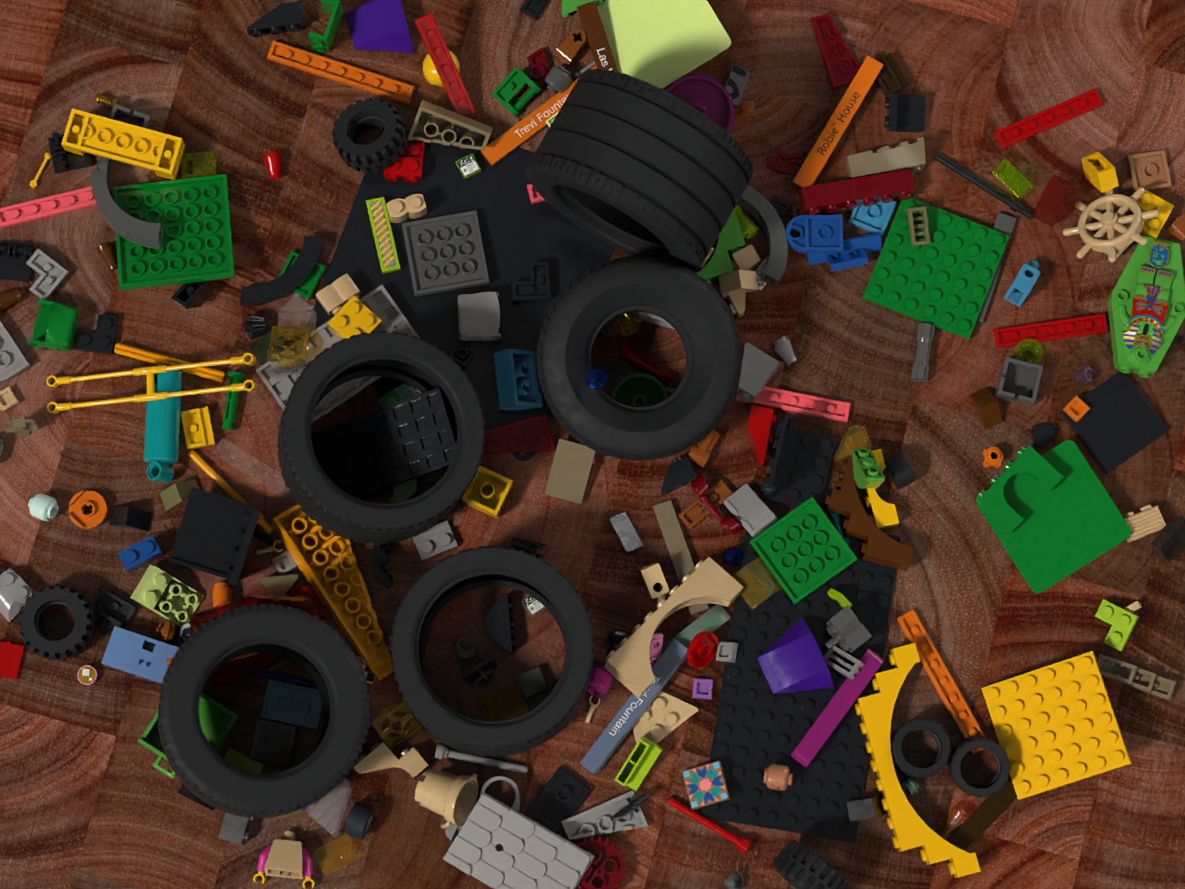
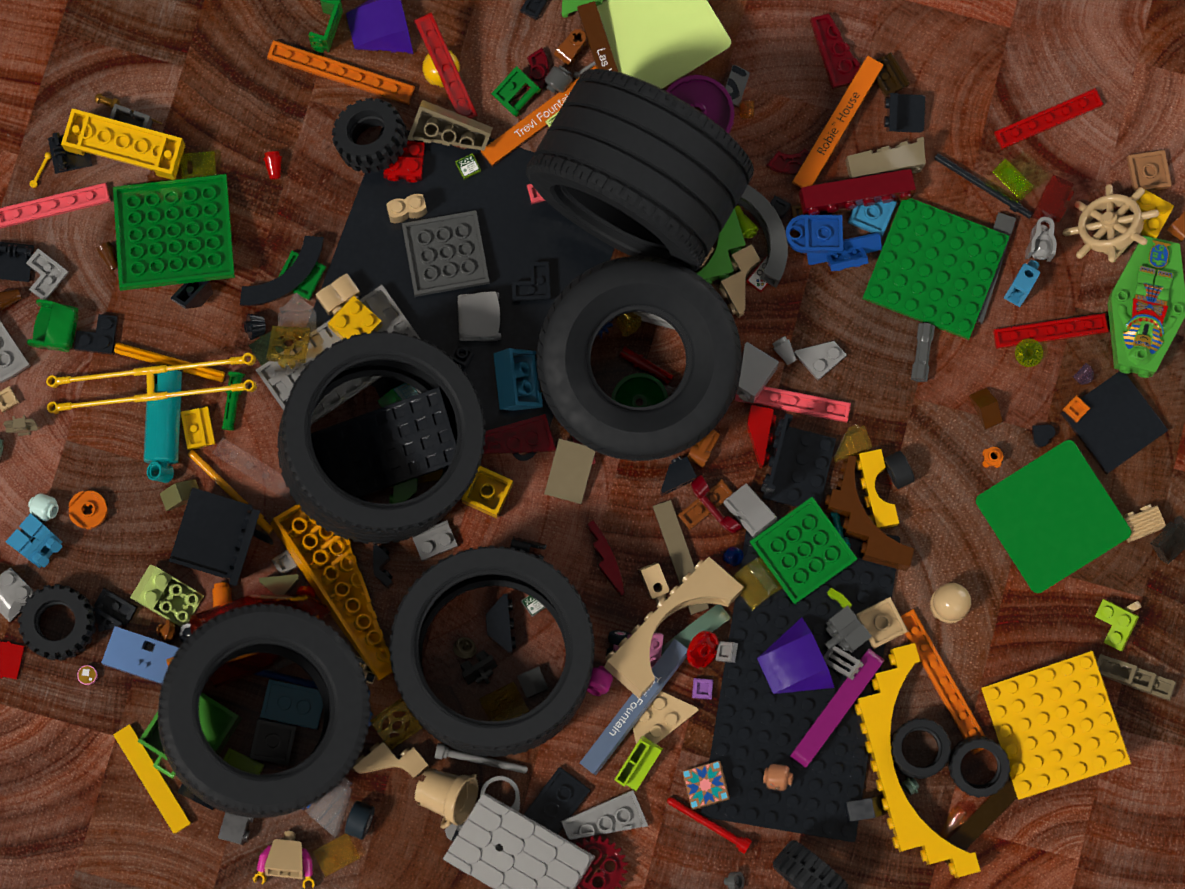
(41, 547): none -> dark azure hips
(128, 227): dark grey arch -> none
(130, 518): black slope -> none
(141, 554): blue brick -> none
(152, 779): none -> yellow tile
(270, 549): tan hand -> none
(282, 18): black slope -> none
(383, 235): tile -> none
(591, 709): tan hand -> none
(596, 378): clear blue tile -> none
(608, 565): none -> dark red slope
(625, 532): dark grey slope -> none
(633, 804): black piece -> none
(738, 282): tan slope -> none
(820, 358): none -> light grey wing
(866, 469): bright green slope -> none
(882, 622): none -> tan tile
(923, 210): olive slope -> none
(950, 603): none -> tan tile
(1018, 381): dark grey piece -> none
(1028, 463): green arch -> none
(1042, 241): none -> light grey piece
(1100, 172): yellow brick -> none

